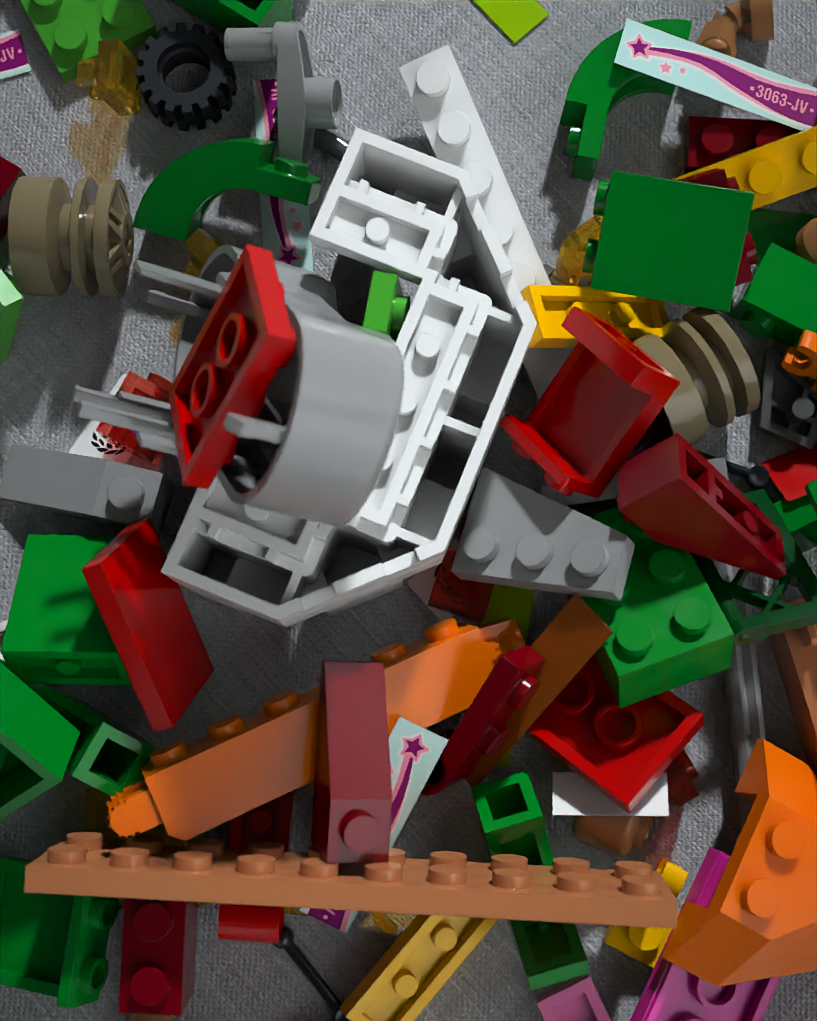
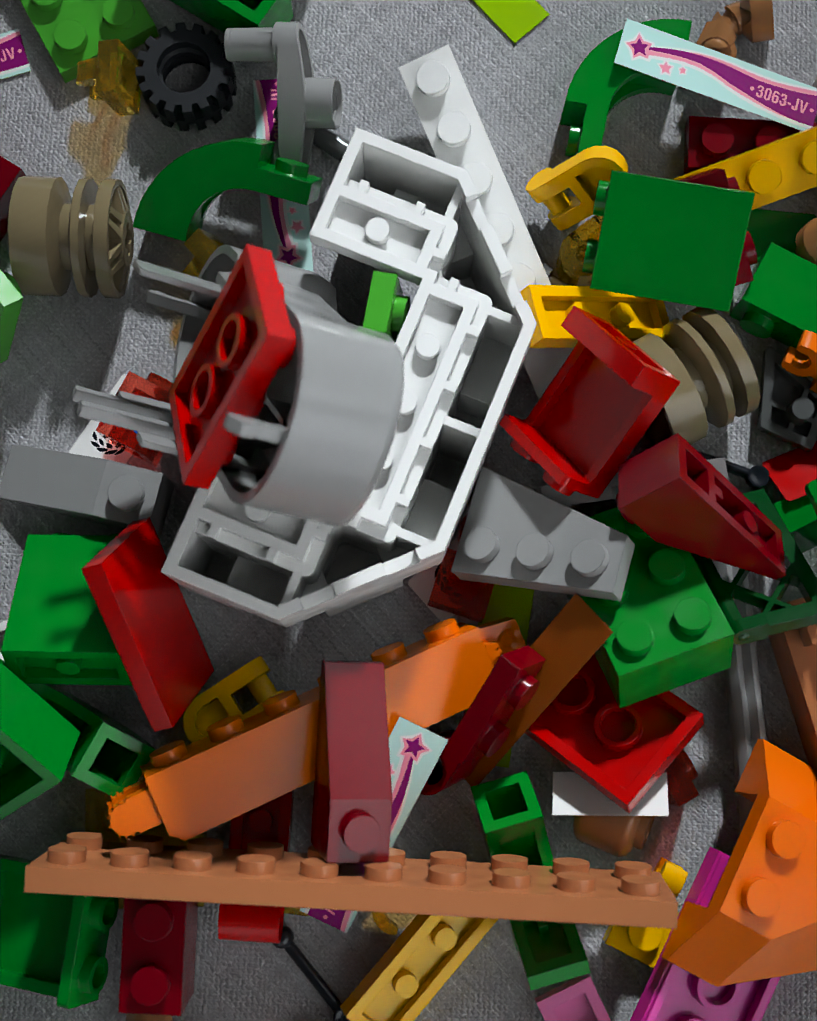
(219, 701): none -> yellow plate
(582, 176): none -> yellow plate

